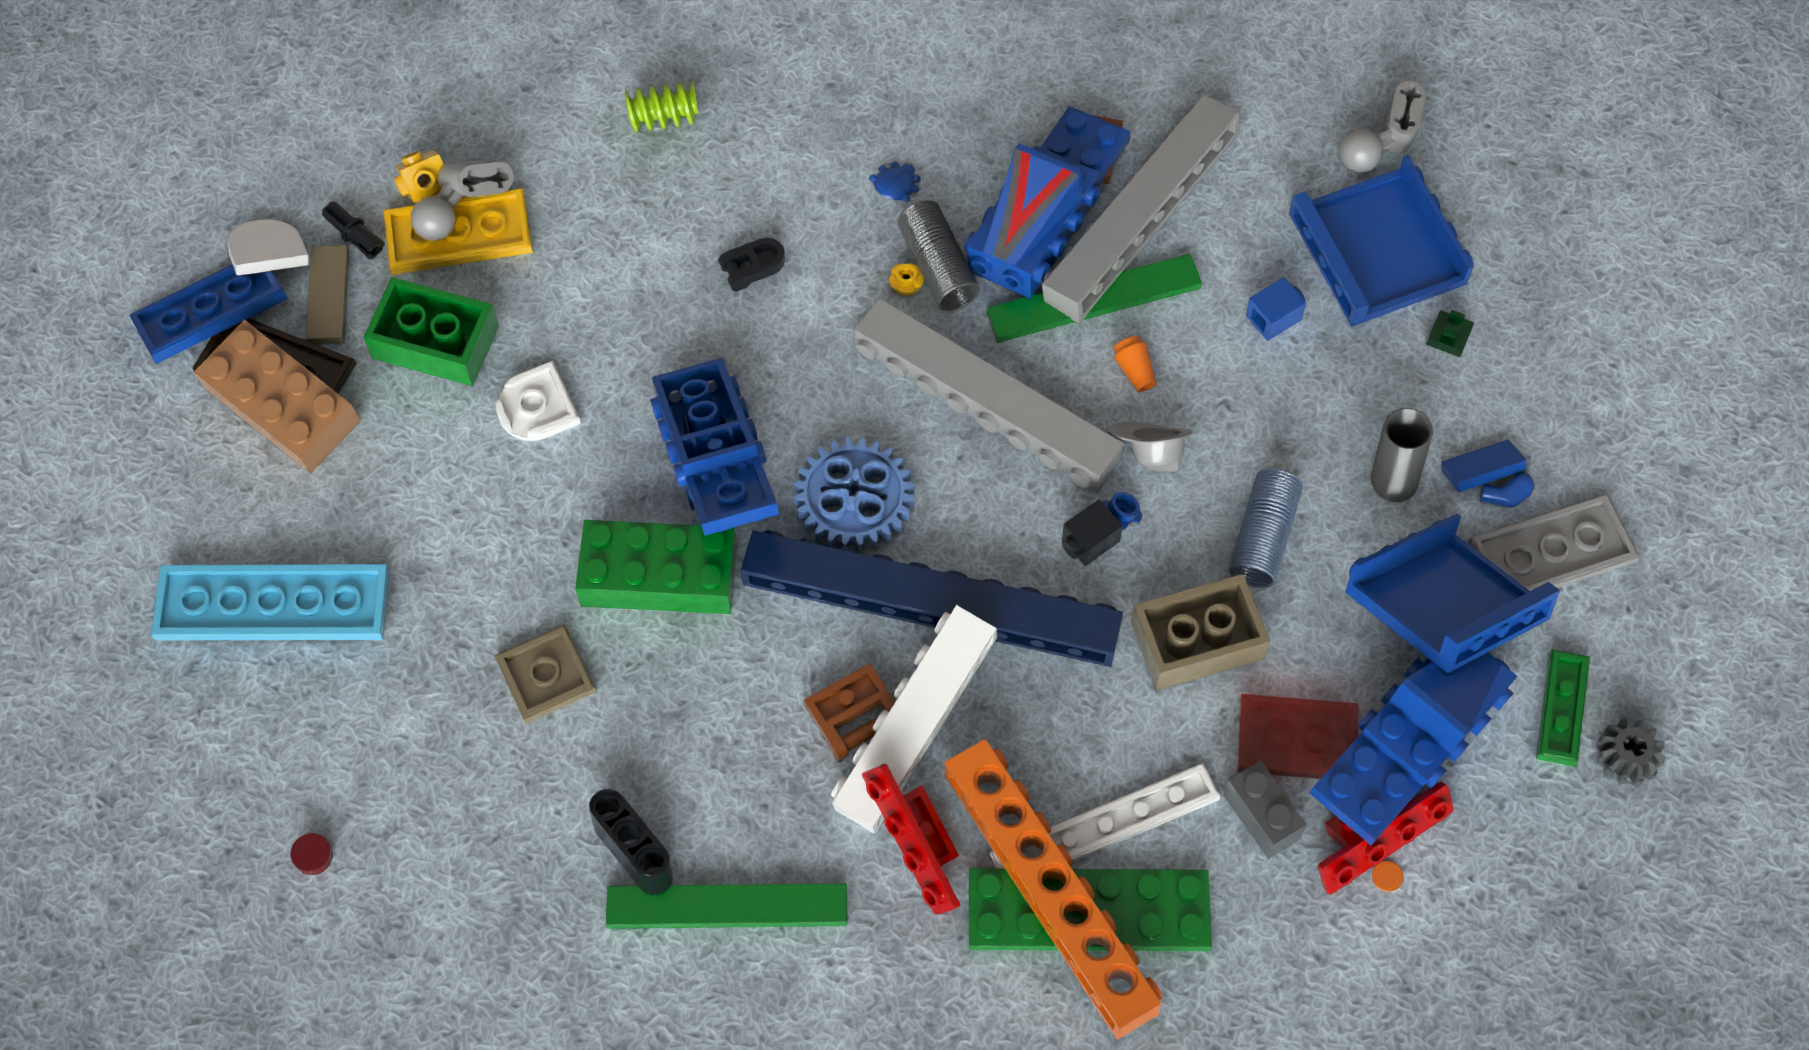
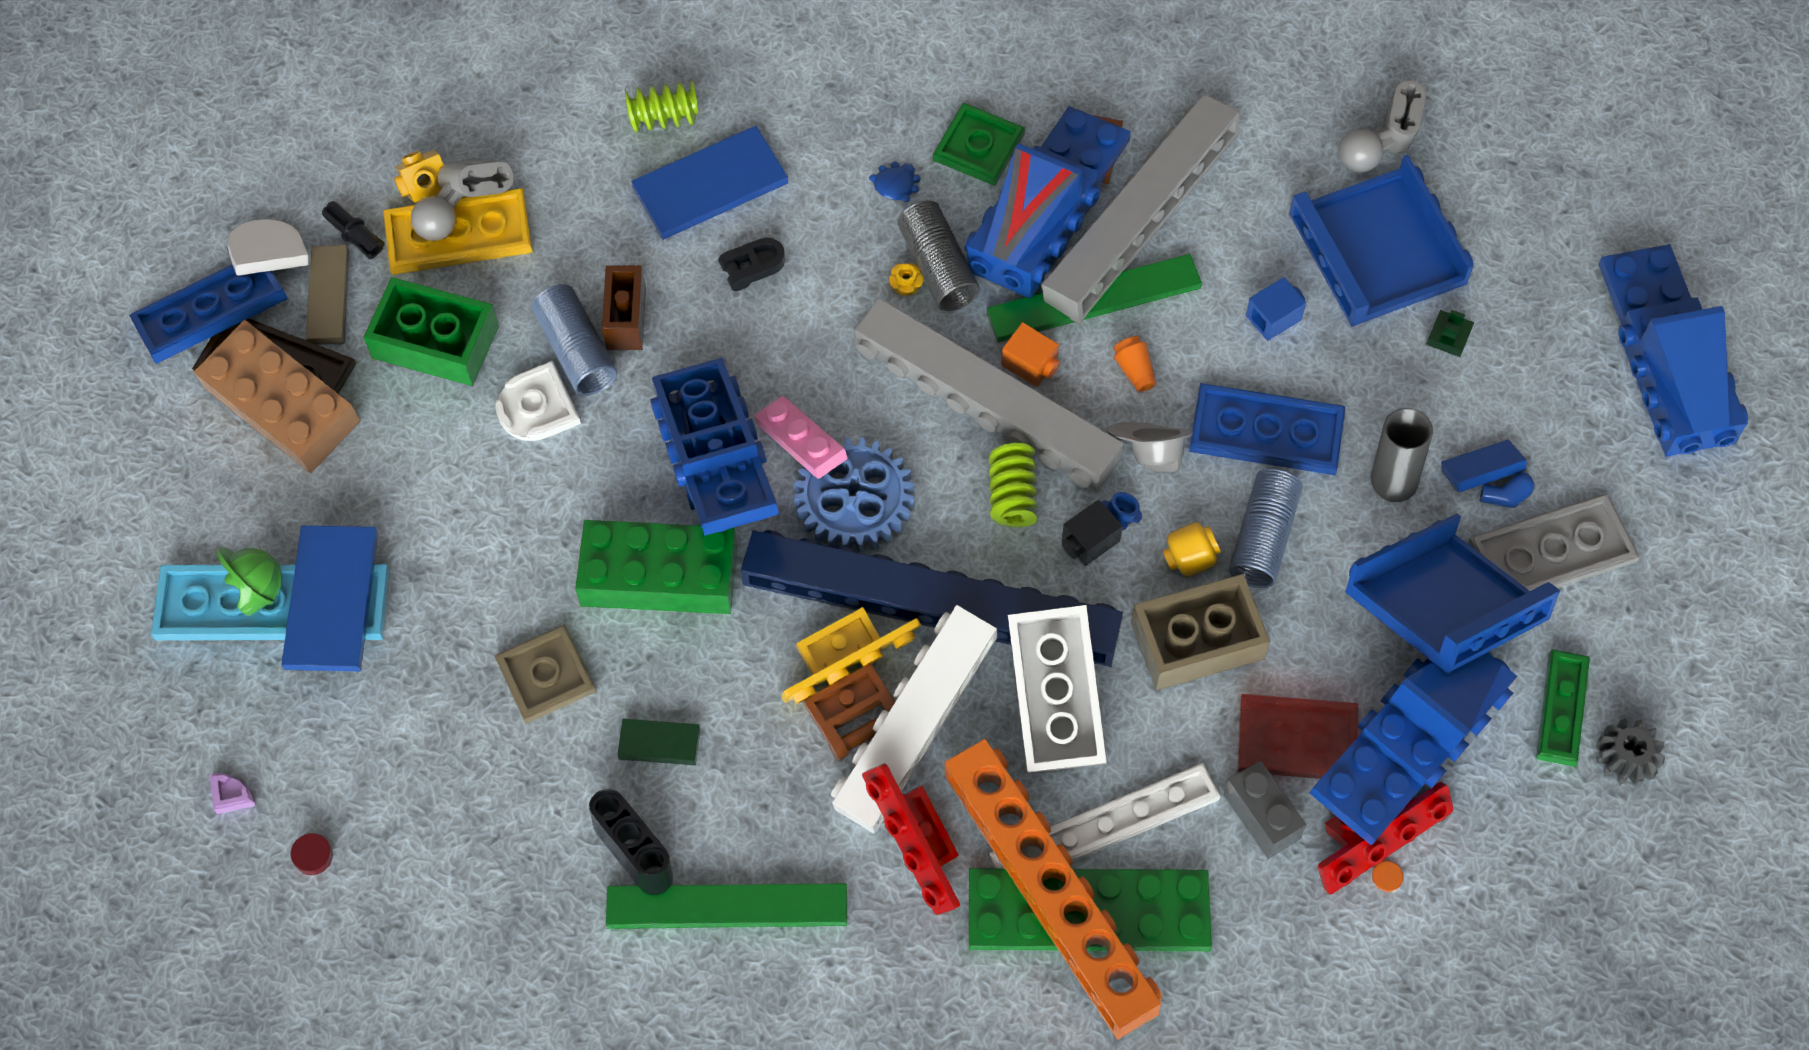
(229, 793): none -> lavender tile
(255, 576): none -> bright green piece
(330, 598): none -> blue tile
(574, 339): none -> sand blue piece
(624, 307): none -> reddish brown brick
(659, 742): none -> dark green tile
(709, 182): none -> blue tile
(800, 437): none -> bright pink plate
(842, 647): none -> yellow bracket
(978, 144): none -> green tile
(1012, 485): none -> lime piece
(1030, 355): none -> orange brick
(1057, 689): none -> white brick
(1191, 549): none -> yellow head
(1267, 429): none -> blue tile
(1674, 352): none -> blue wedge

